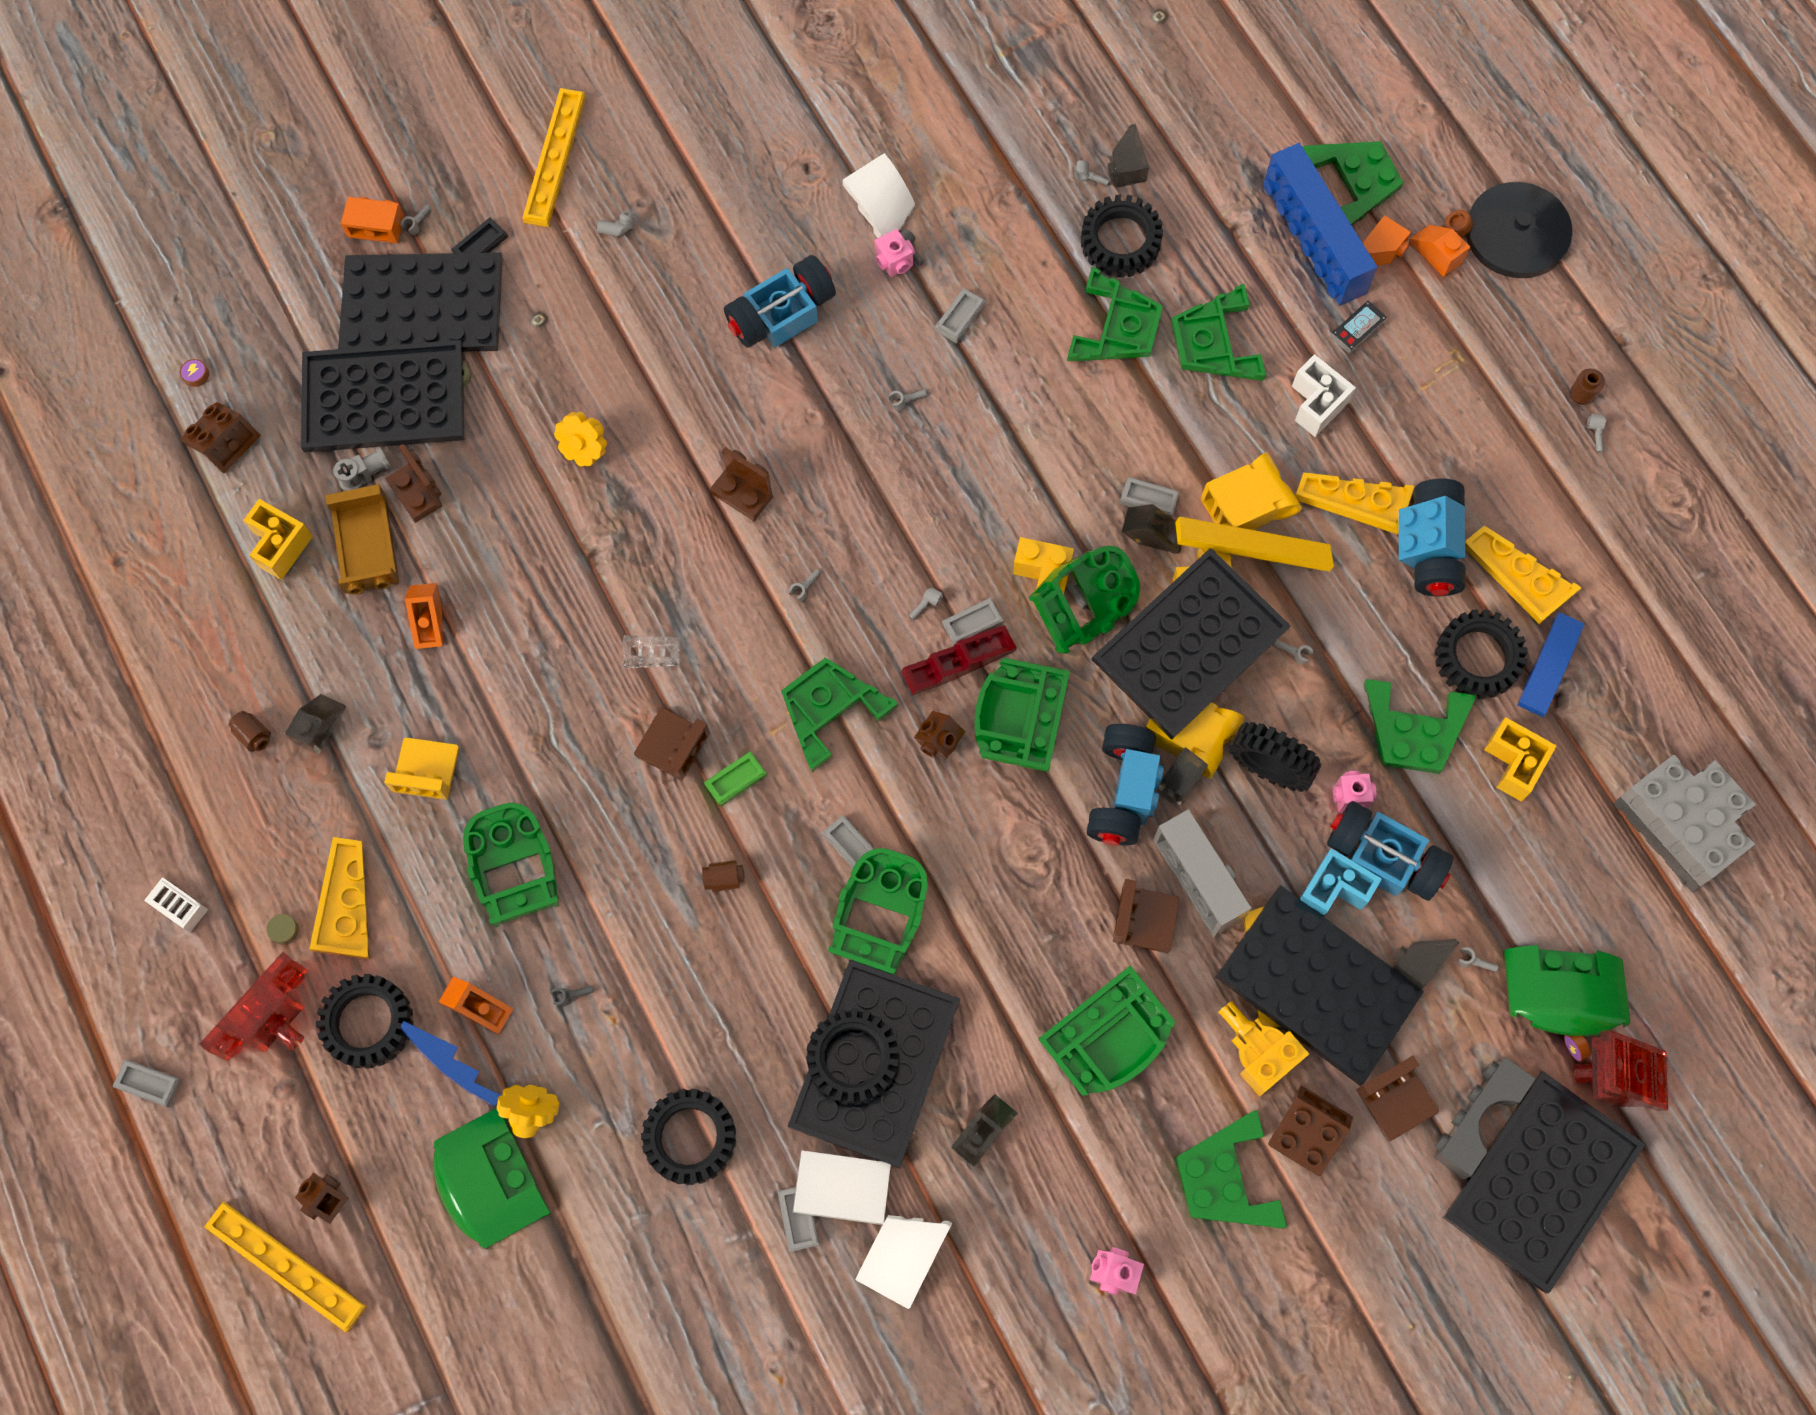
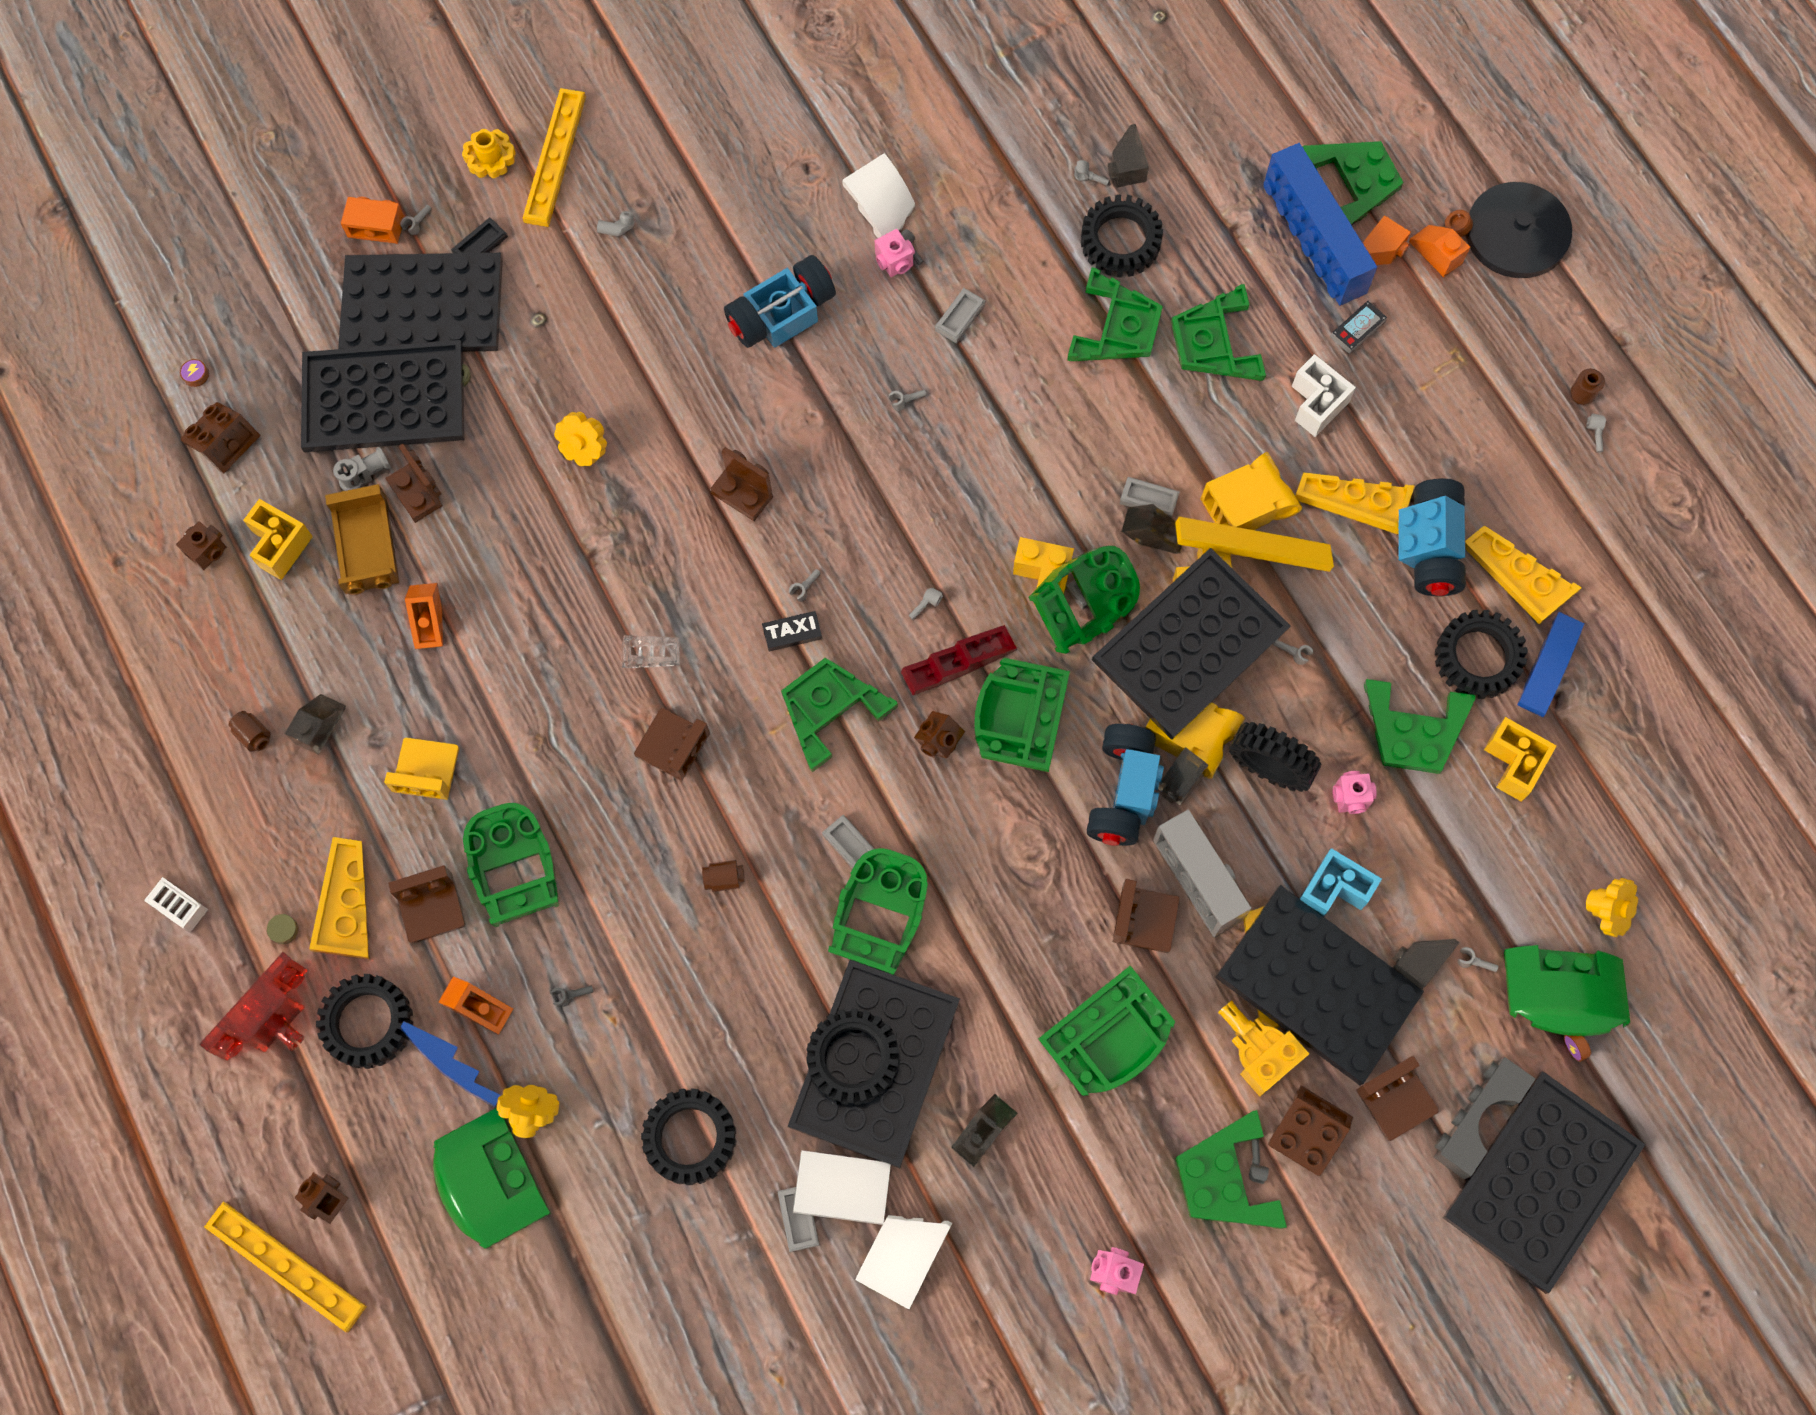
(147, 1083): light grey tile -> none
(202, 544): none -> reddish brown brick
(428, 903): none -> reddish brown bracket
(488, 153): none -> yellow plant
(735, 779): bright green tile -> none
(792, 631): none -> black tile
(972, 621): light grey tile -> none
(1257, 1172): none -> dark grey hand
(1390, 851): brick -> none
(1614, 906): none -> yellow plant
(1626, 1072): clear red brick -> none
(1689, 818): light grey piece -> none

